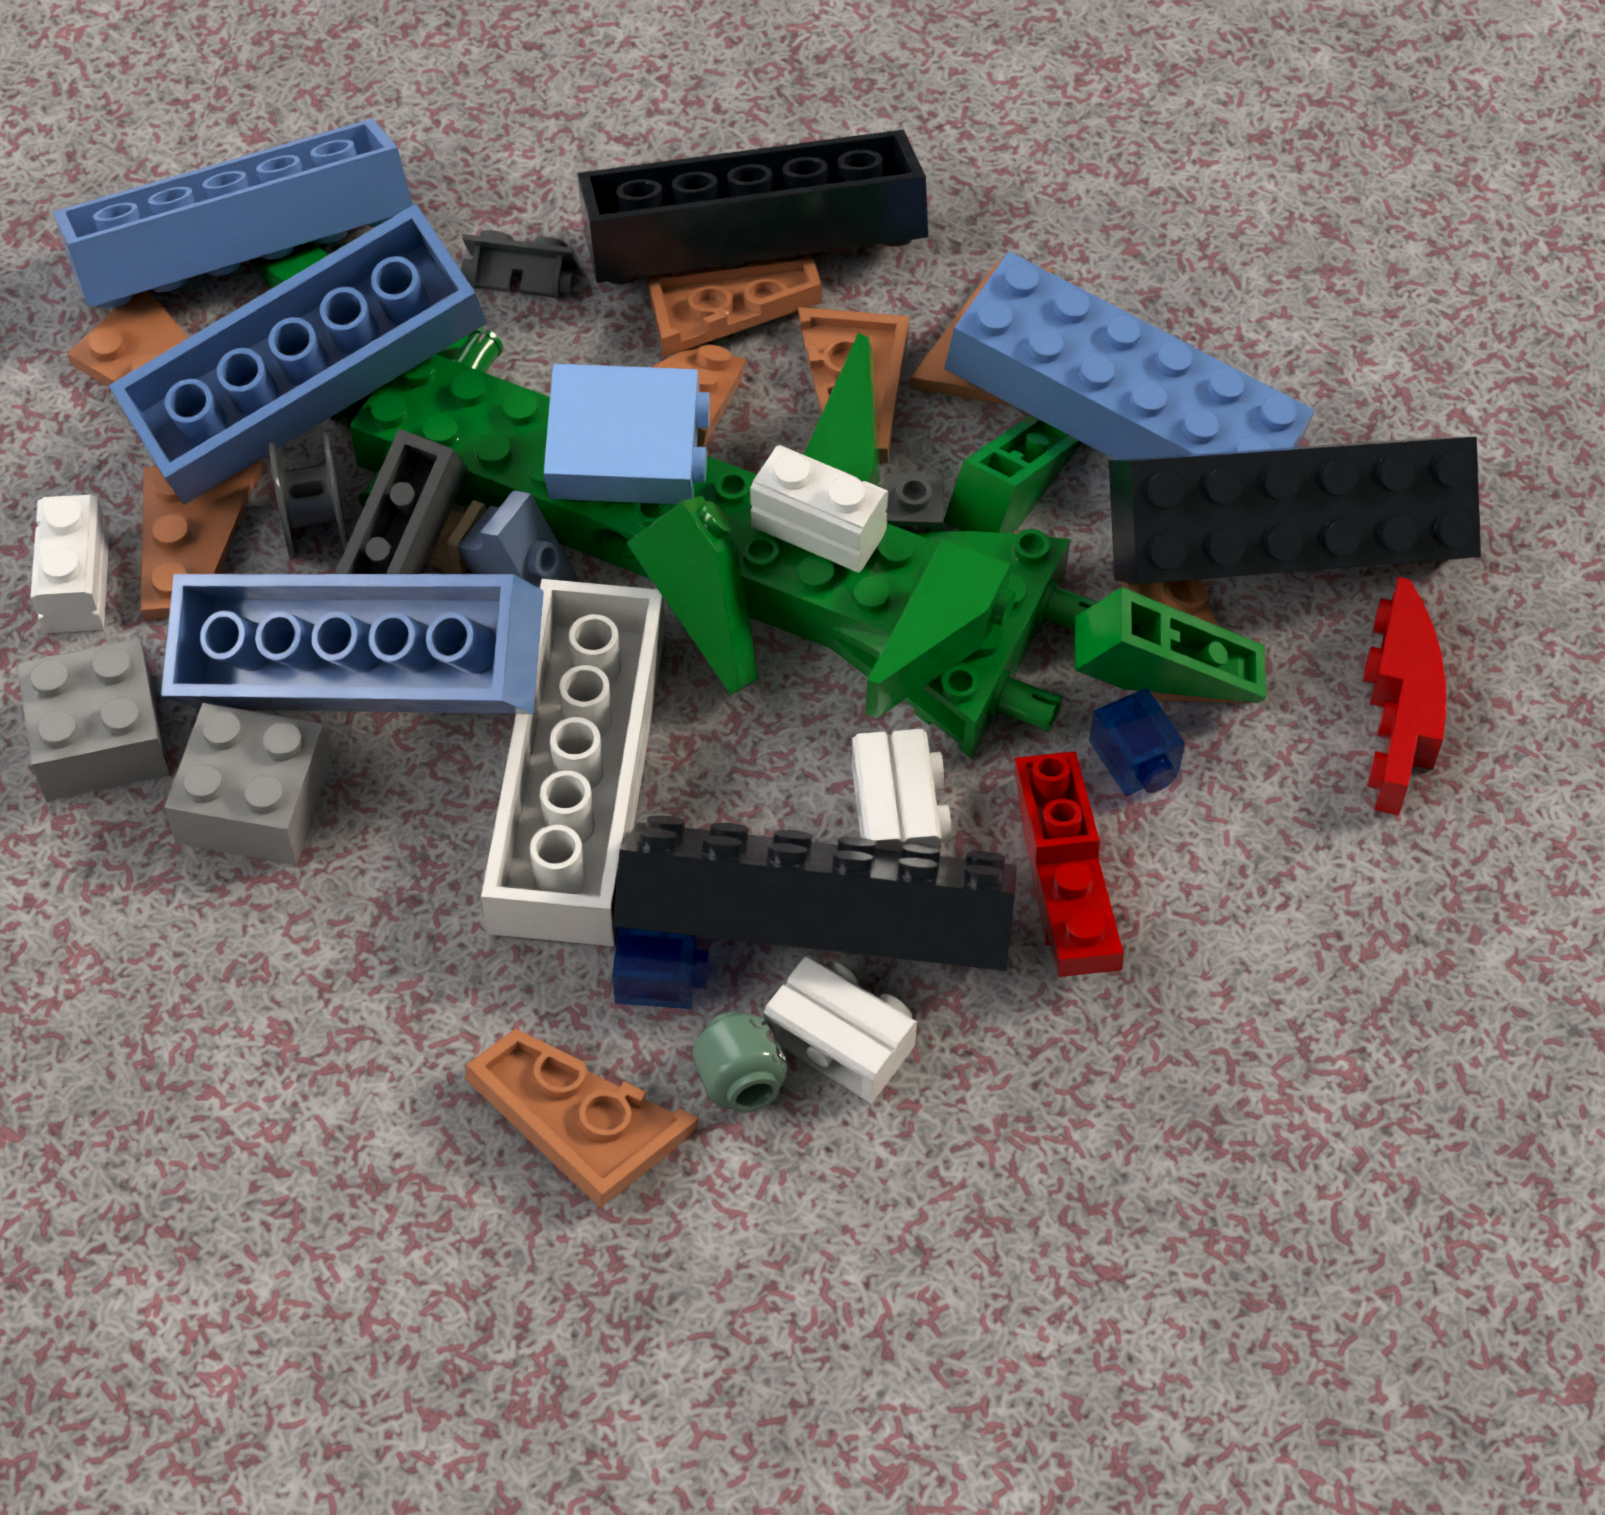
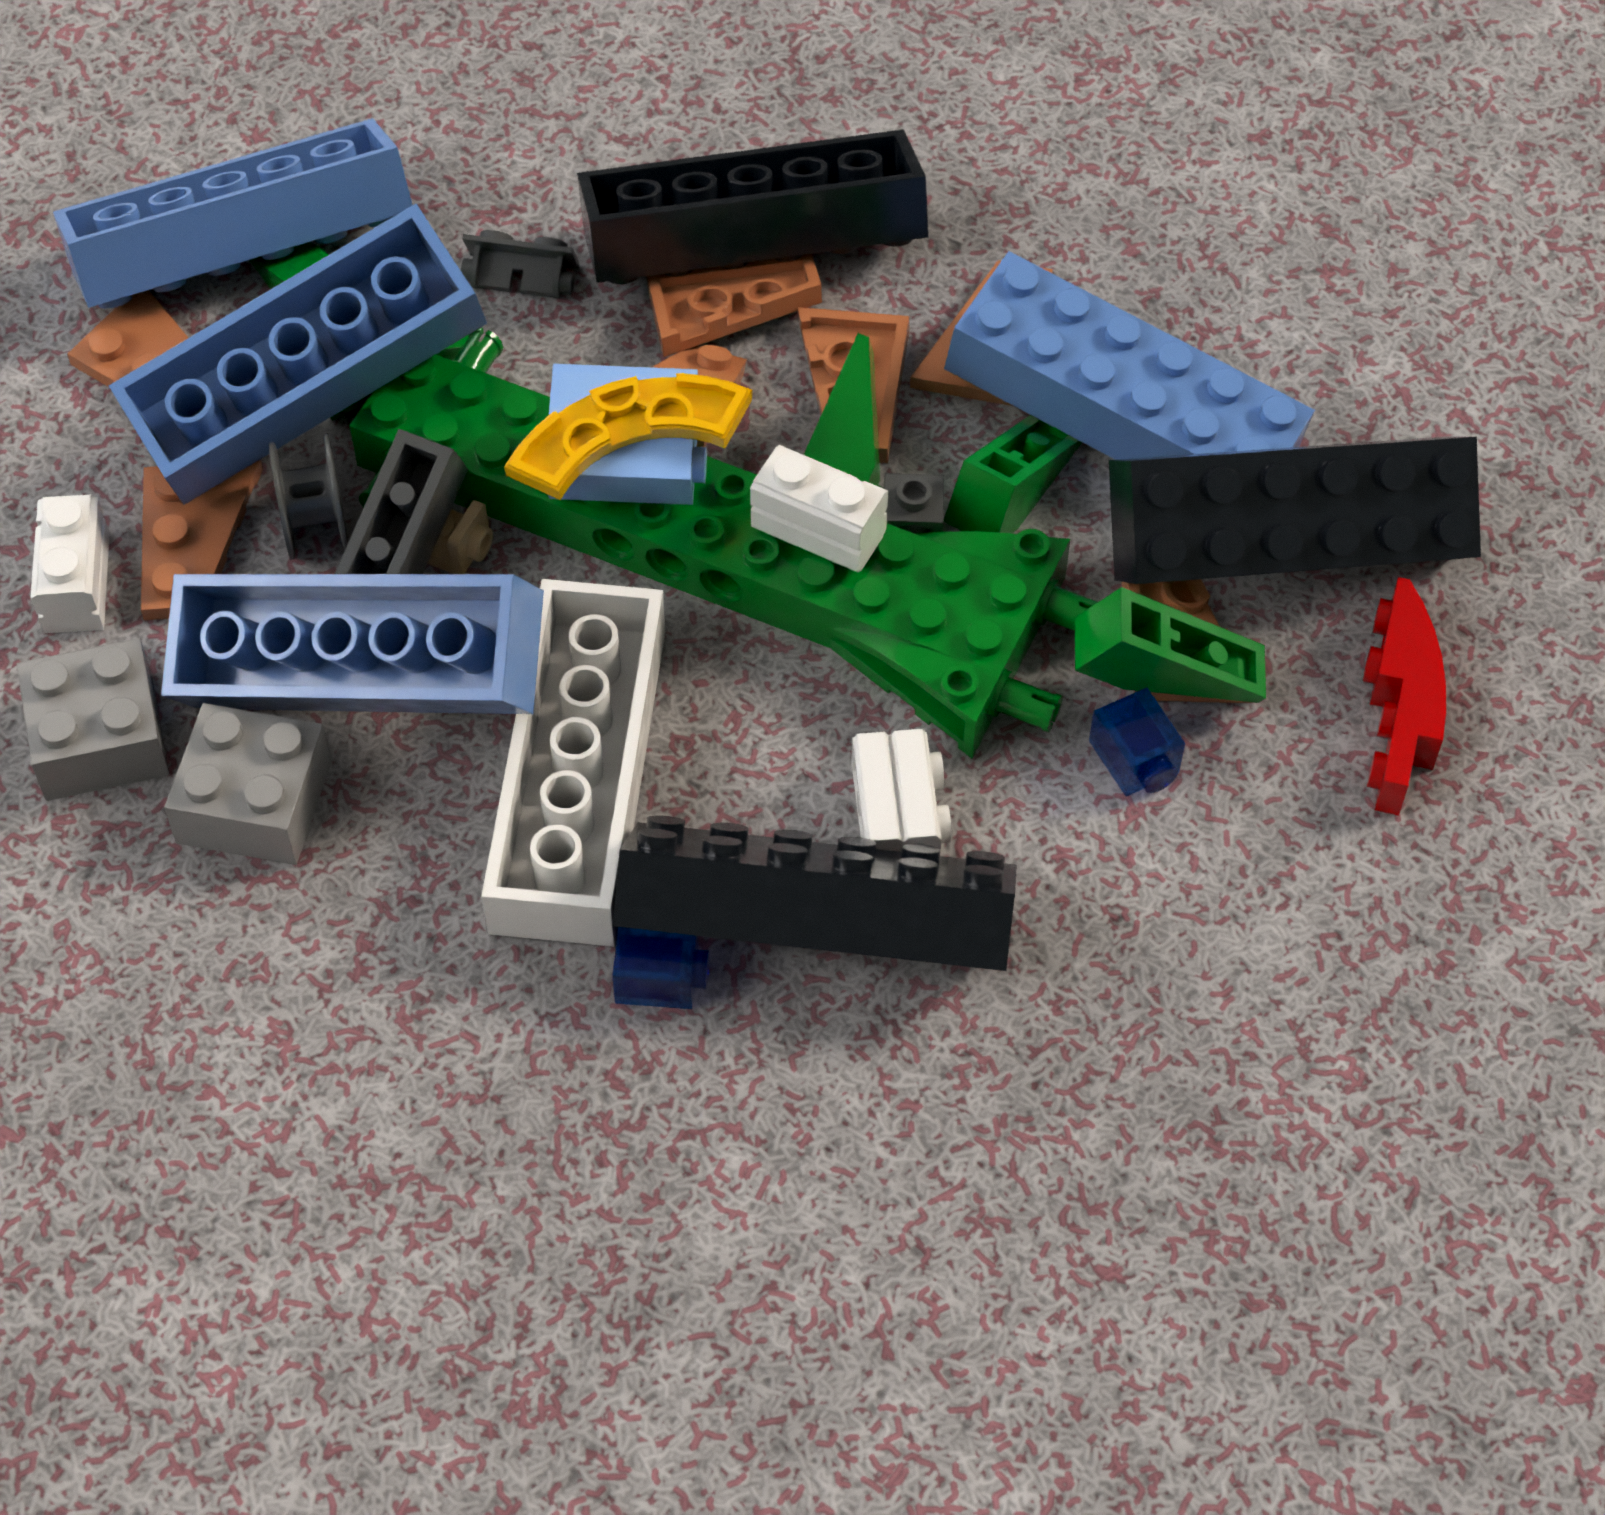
(516, 542): sand blue brick -> none
(578, 1120): nougat wing -> none
(623, 415): none -> yellow tile
(702, 582): green slope -> none
(740, 1062): sand green head -> none
(841, 1026): white brick -> none
(941, 624): green slope -> none
(1066, 865): red slope -> none

